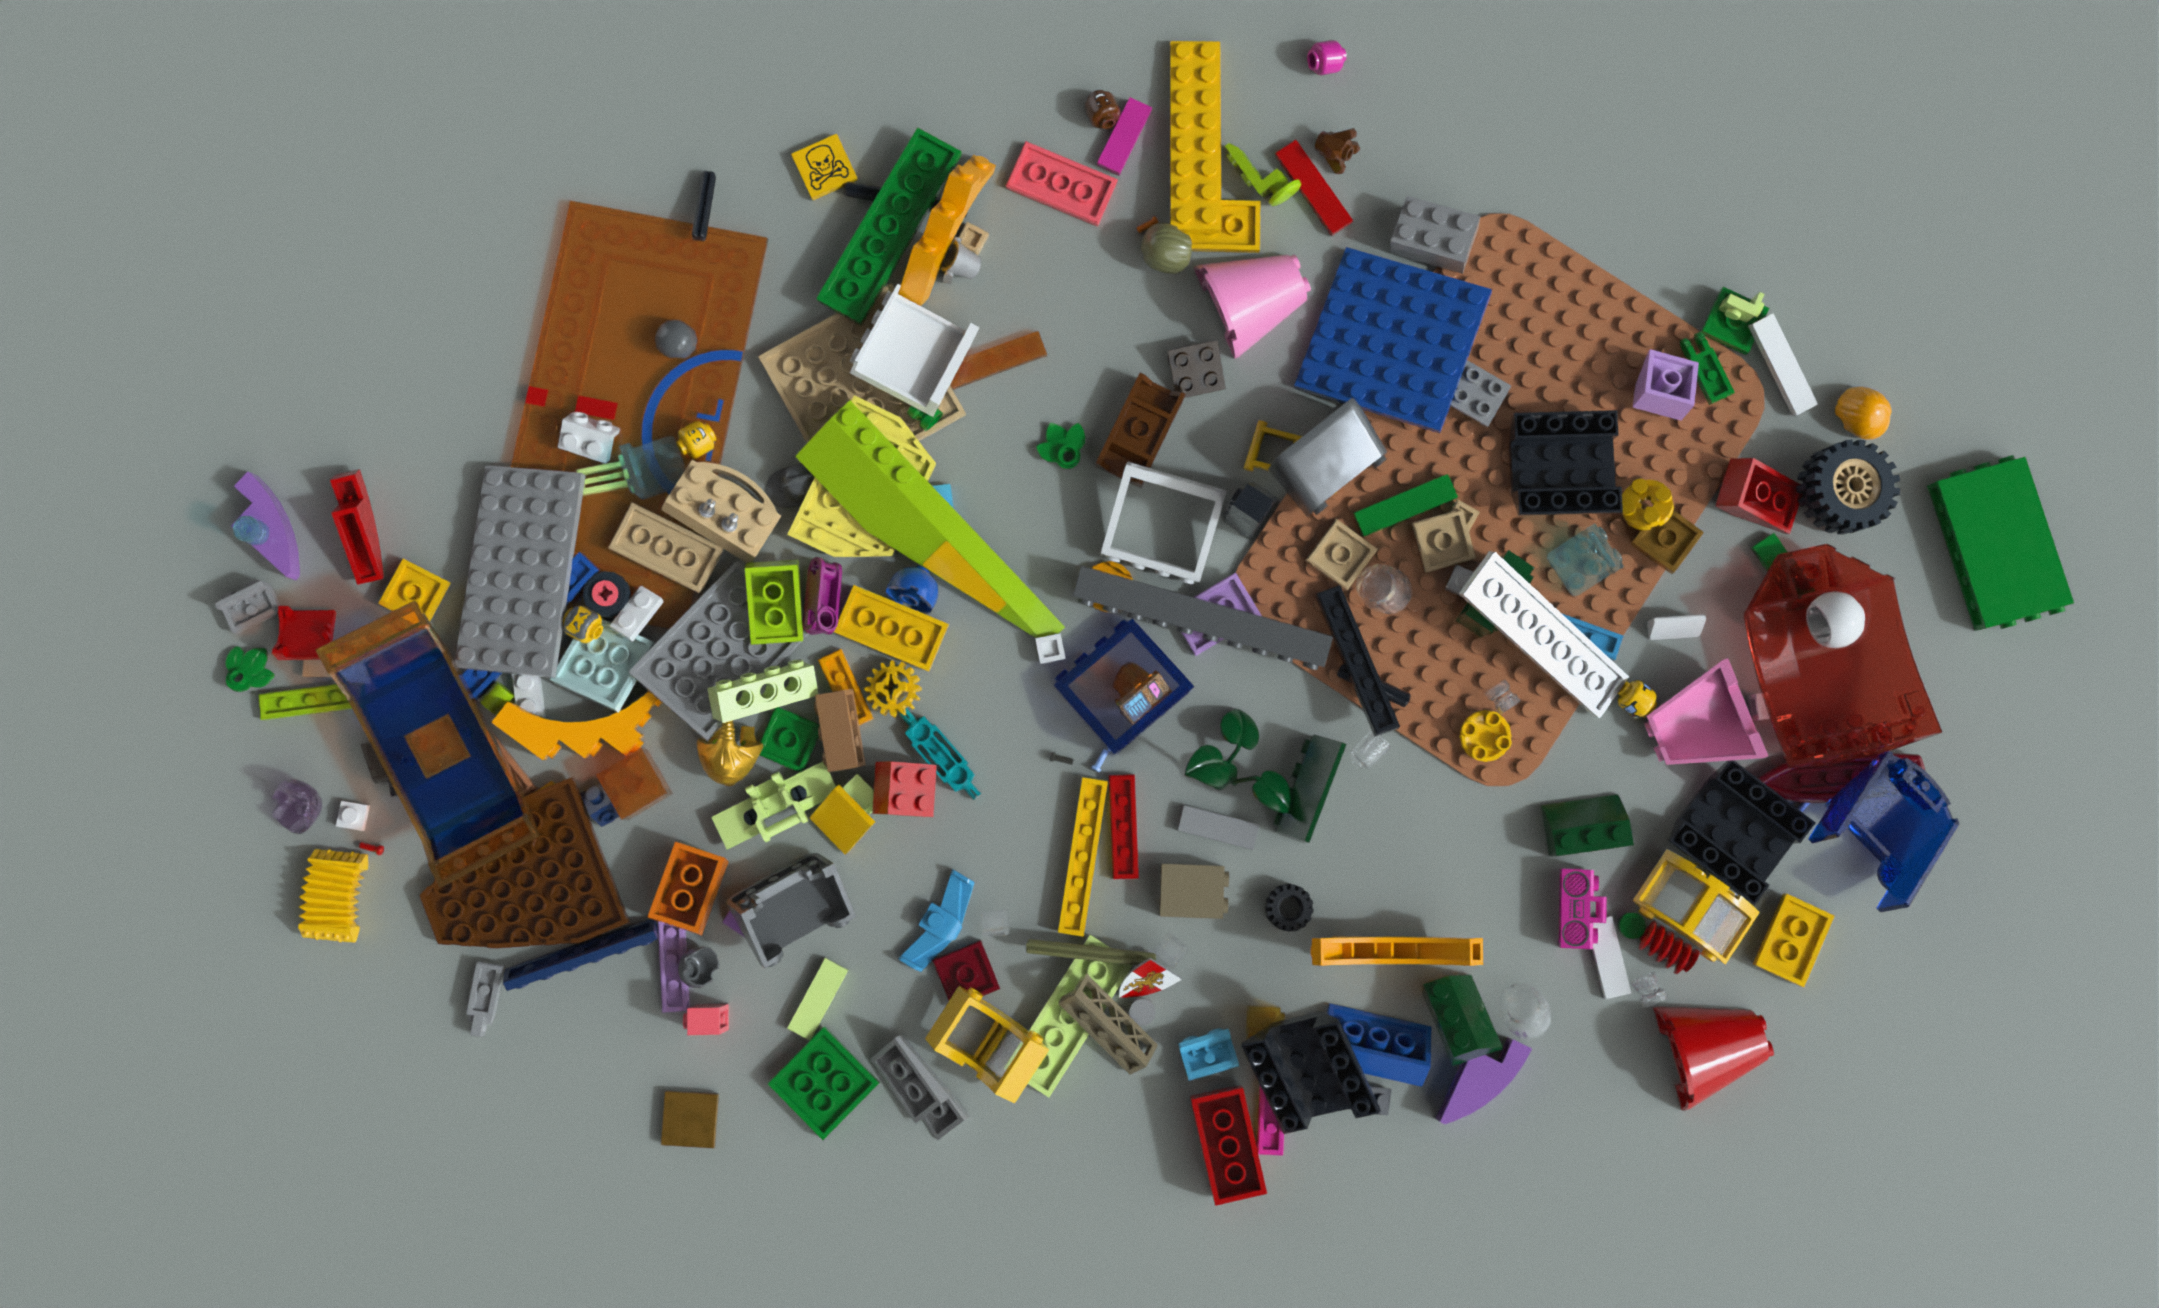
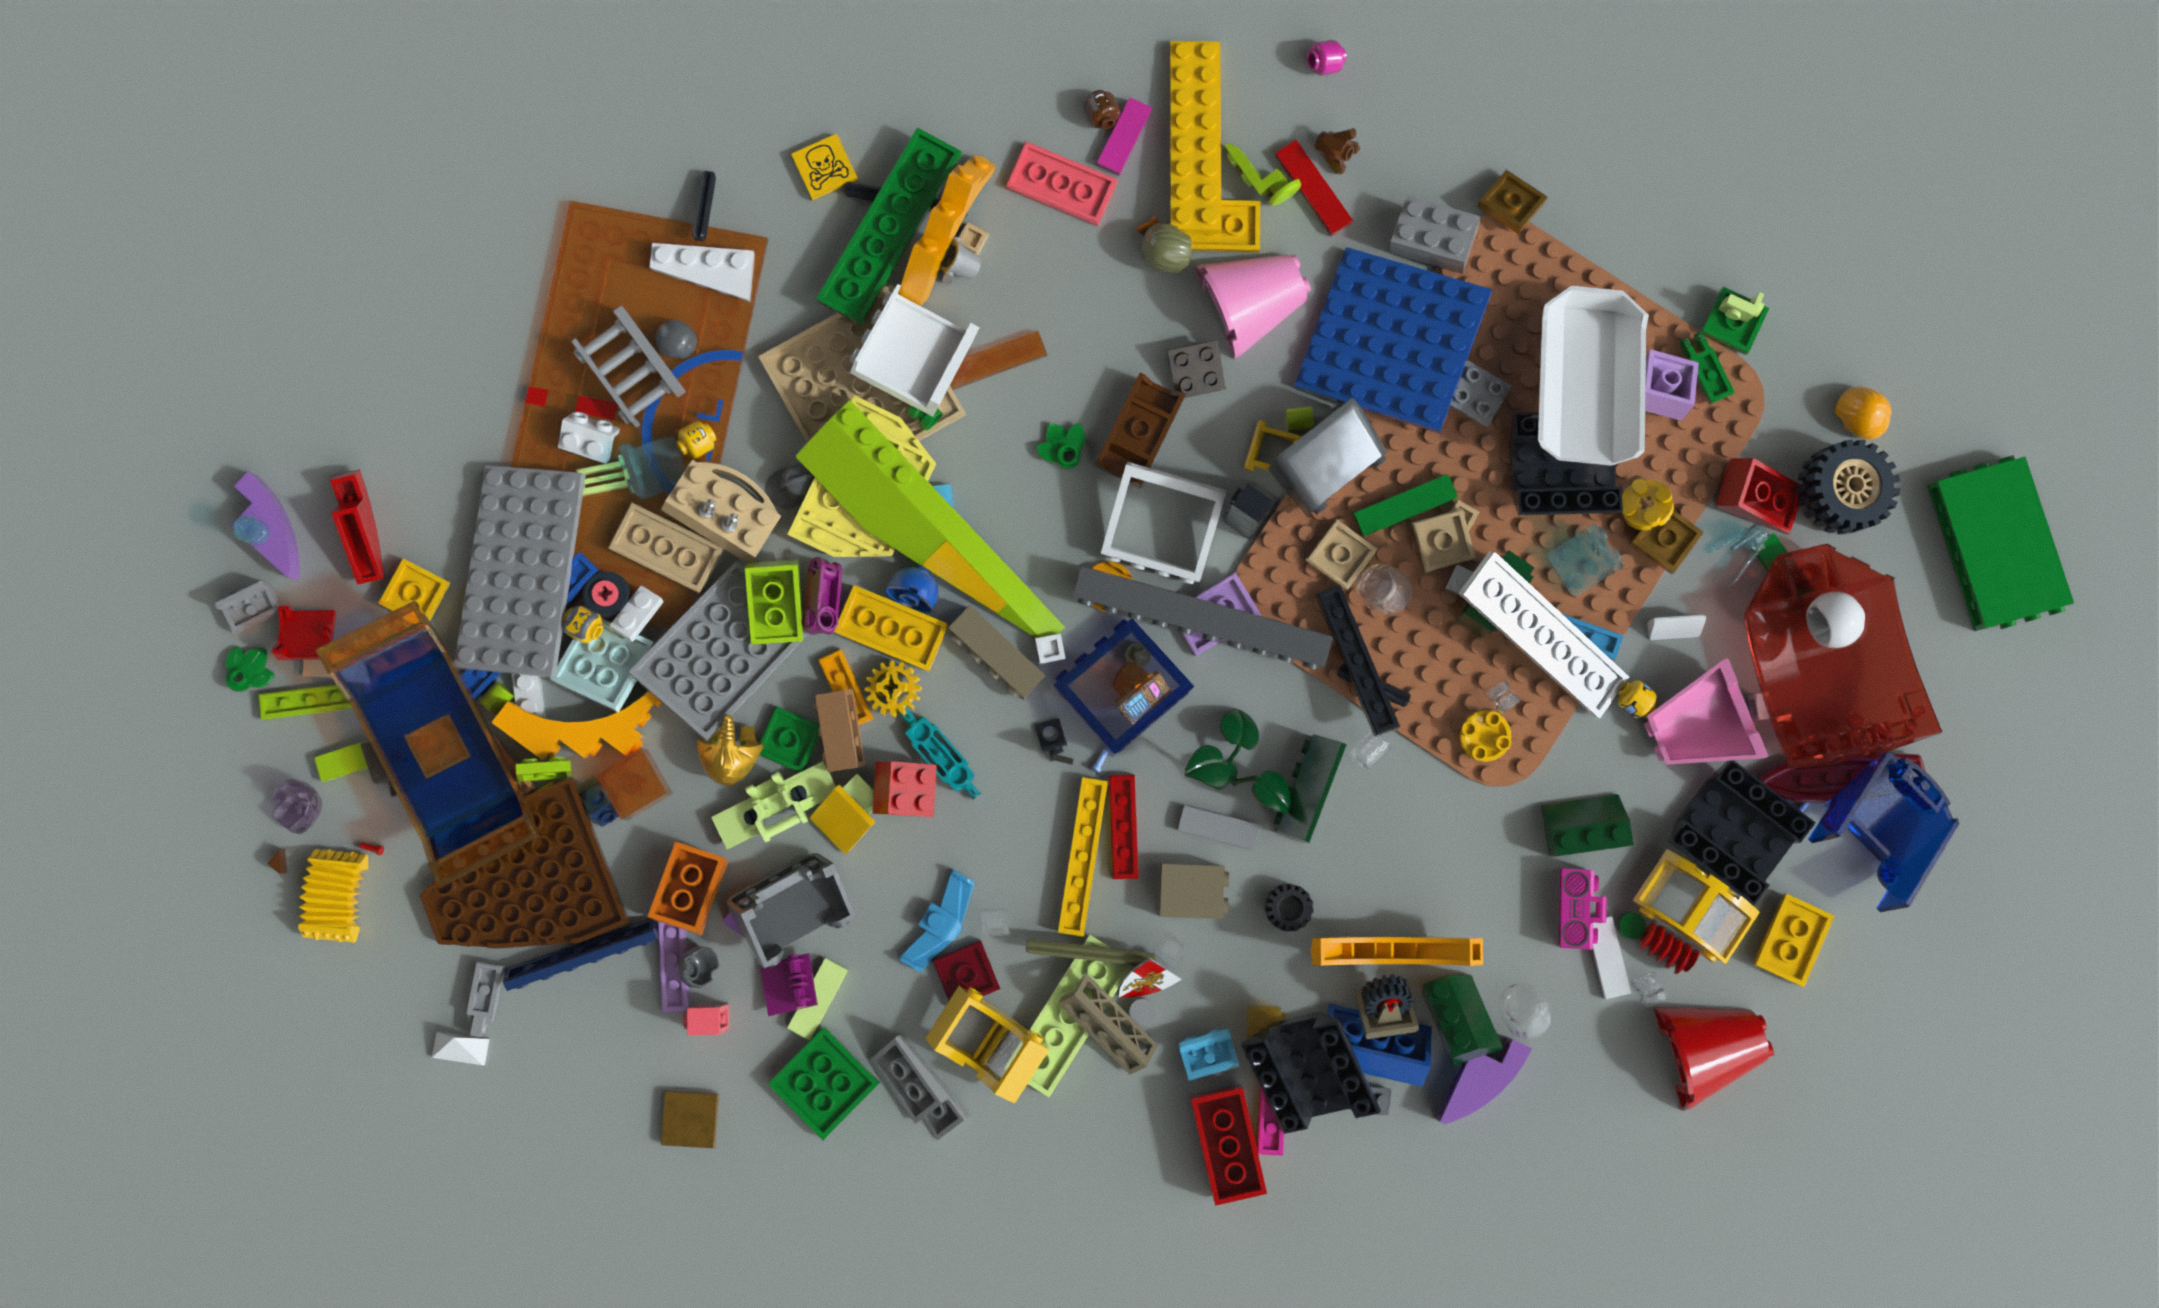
(278, 862): none -> reddish brown piece
(341, 762): none -> lime tile
(352, 815): white plate -> none
(460, 1048): none -> white slope
(554, 769): none -> lime plate
(638, 344): none -> light grey fence
(715, 268): none -> white wing
(789, 985): none -> magenta hinge
(800, 687): yellowish green brick -> none
(996, 652): none -> dark tan brick
(1052, 747): none -> black bracket
(1137, 654): none -> olive tile
(1299, 418): none -> lime piece
(1386, 1007): none -> plate
(1512, 201): none -> pearl gold plate
(1593, 377): none -> white piece
(1750, 538): none -> clear light blue plant
(1783, 365): white tile -> none

